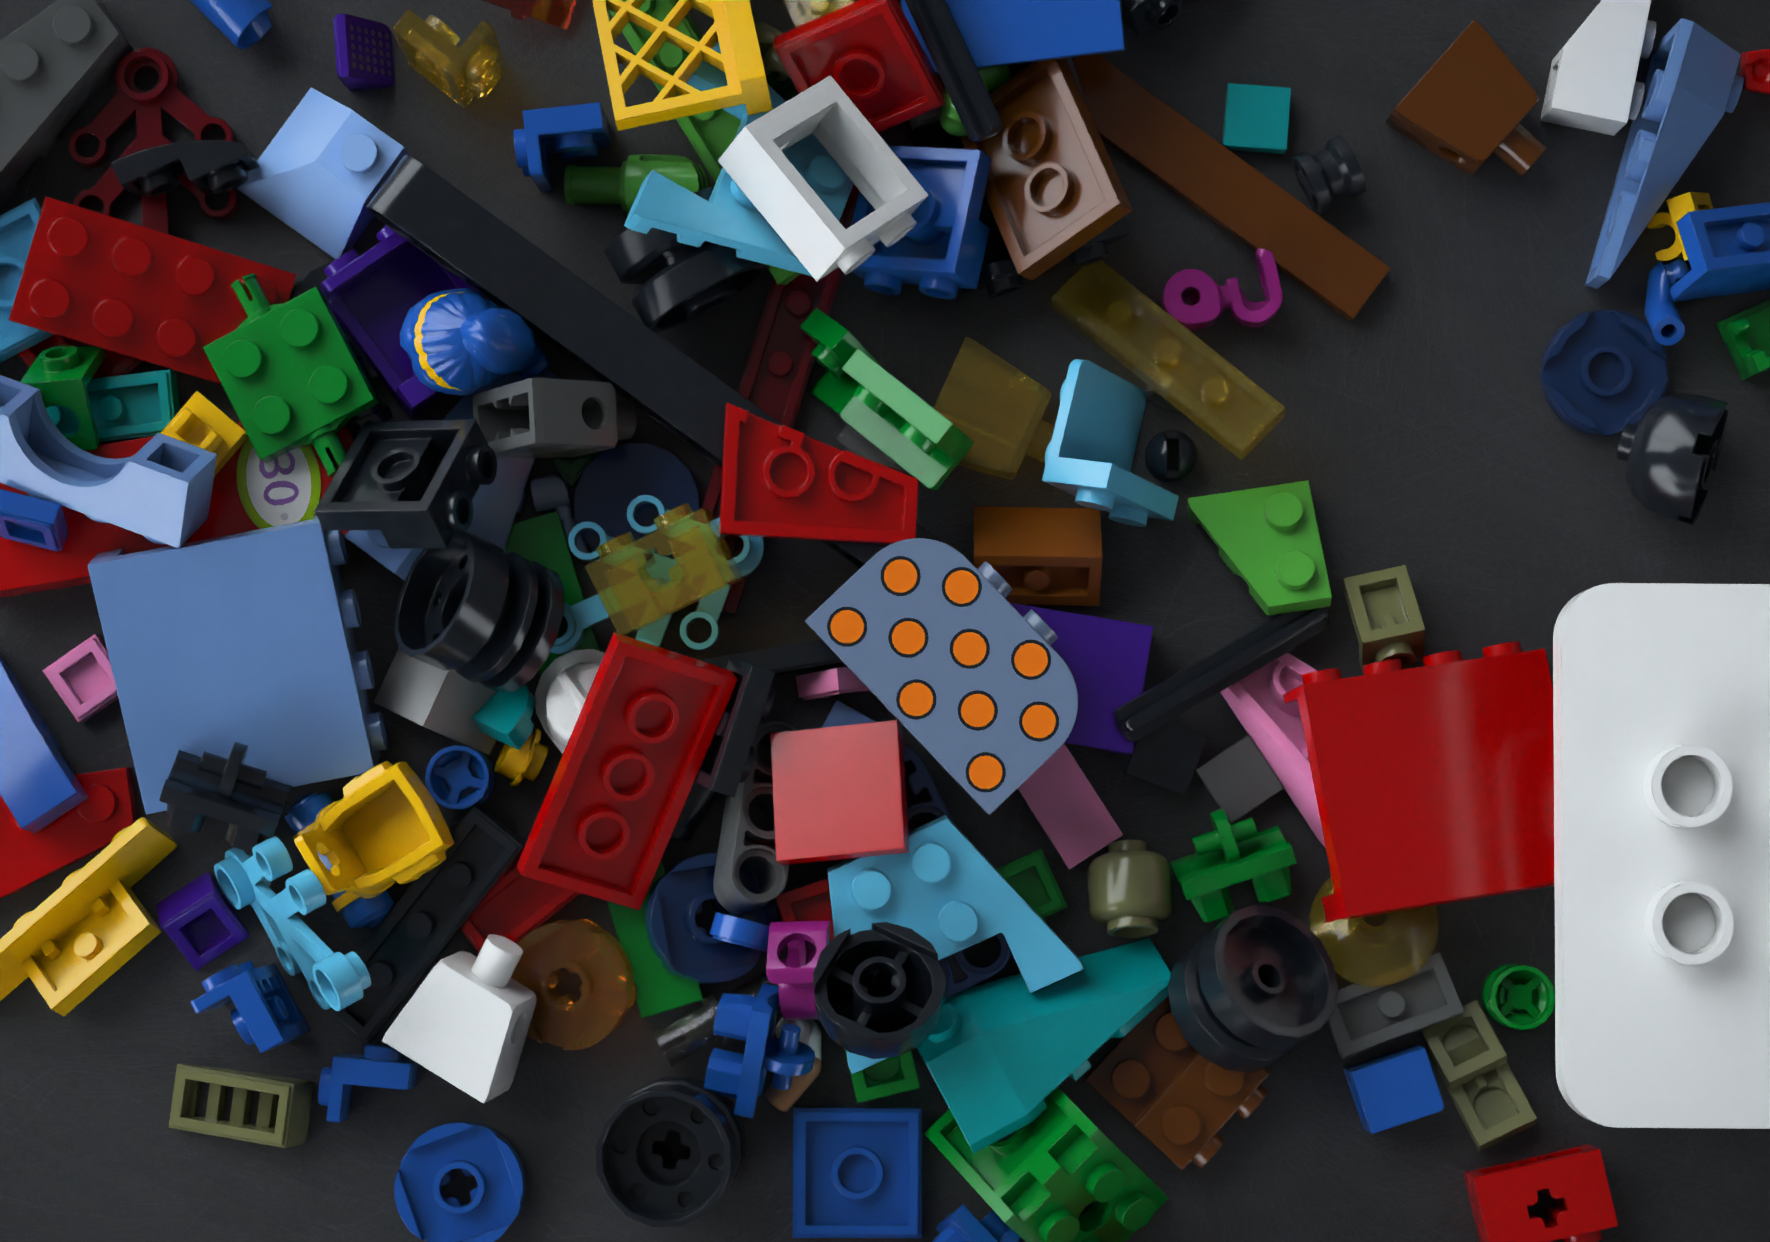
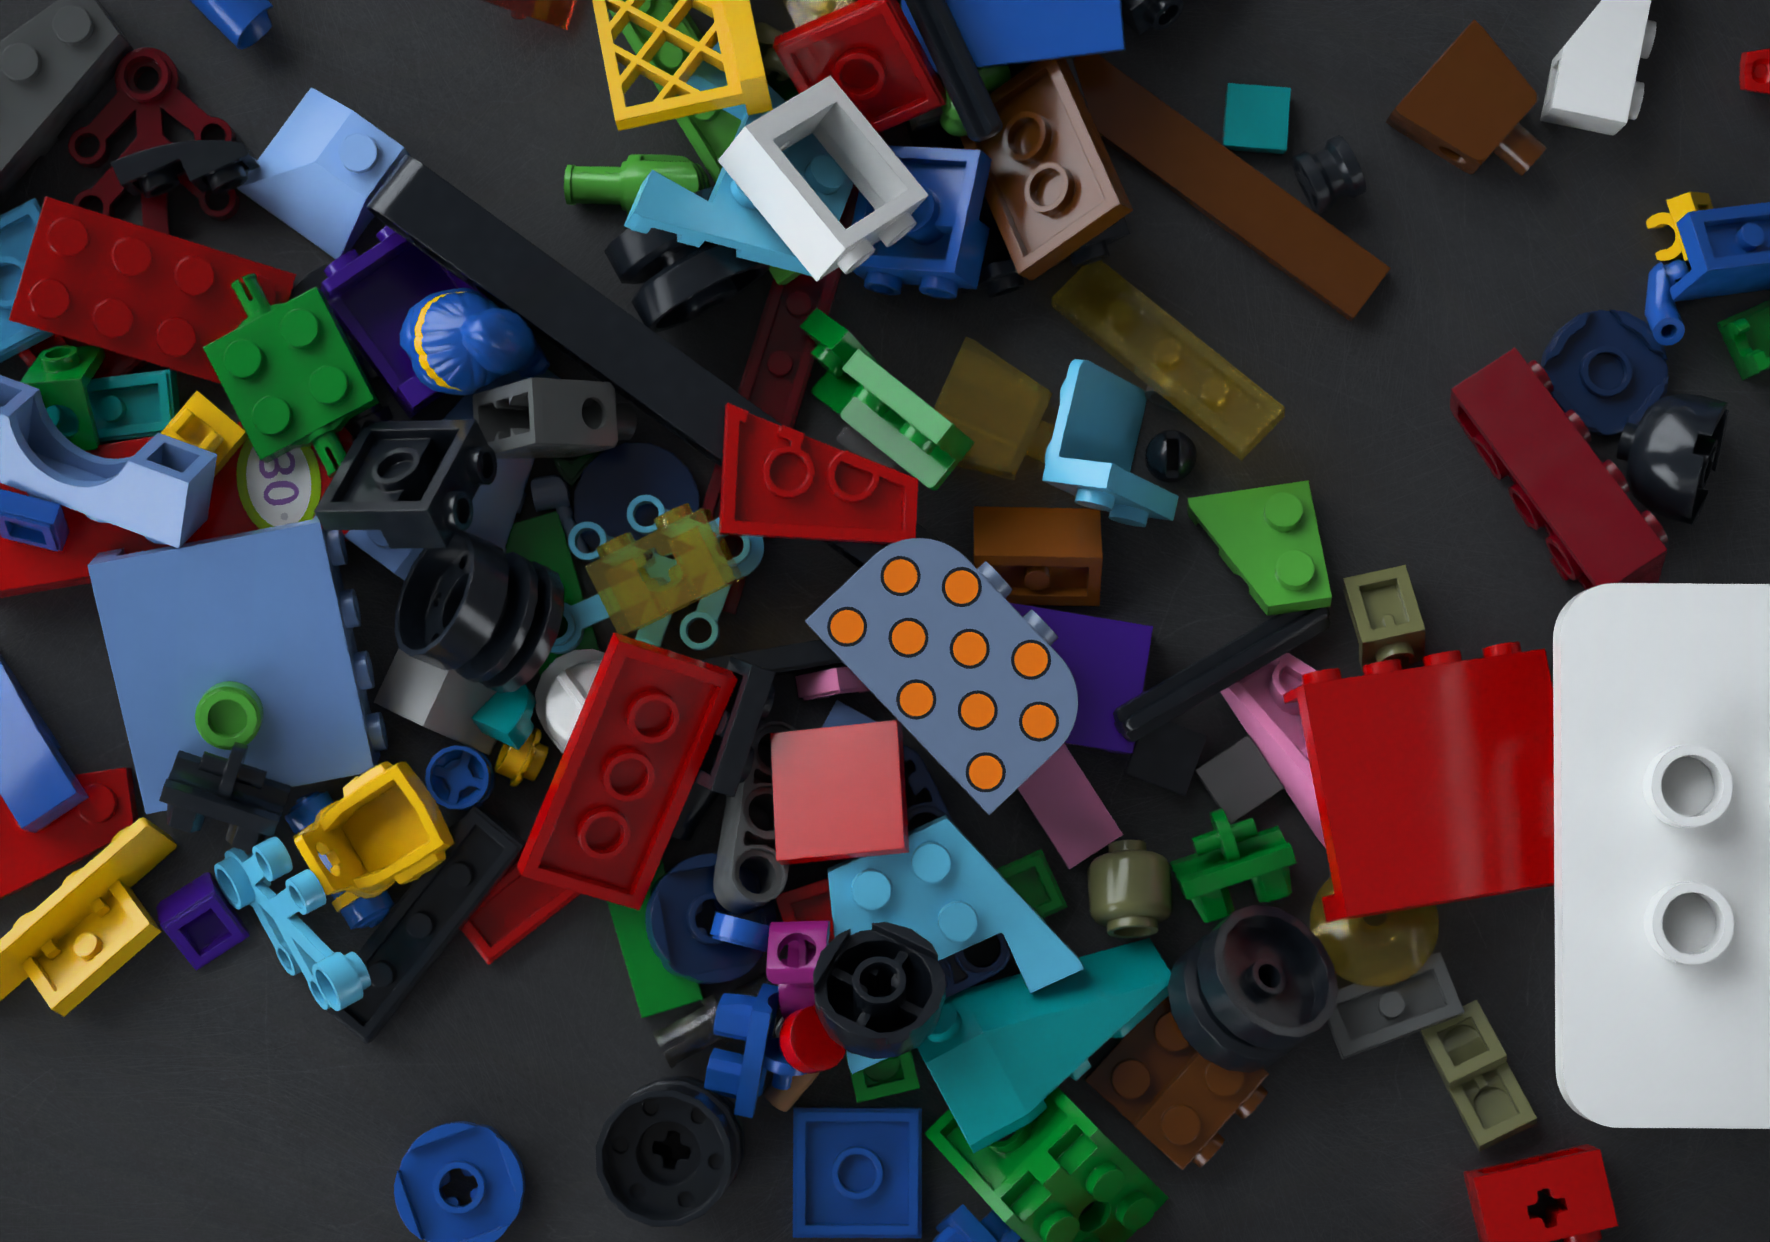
(84, 679): bright pink tile -> none
(229, 715): none -> bright green tile
(263, 1004): blue bracket -> none
(279, 1096): olive slope -> none
(363, 53): dark purple slope -> none
(378, 1067): blue bracket -> none
(456, 71): clear yellow bracket -> none
(469, 1020): white torso -> none
(566, 130): blue bracket -> none
(605, 974): clear orange plate -> none
(807, 1043): none -> red tile
(1198, 301): magenta leg -> none
(1394, 1088): blue panel -> none
(1526, 1003): green wheel -> none
(1557, 475): none -> dark red wedge
(1683, 100): medium blue wedge -> none

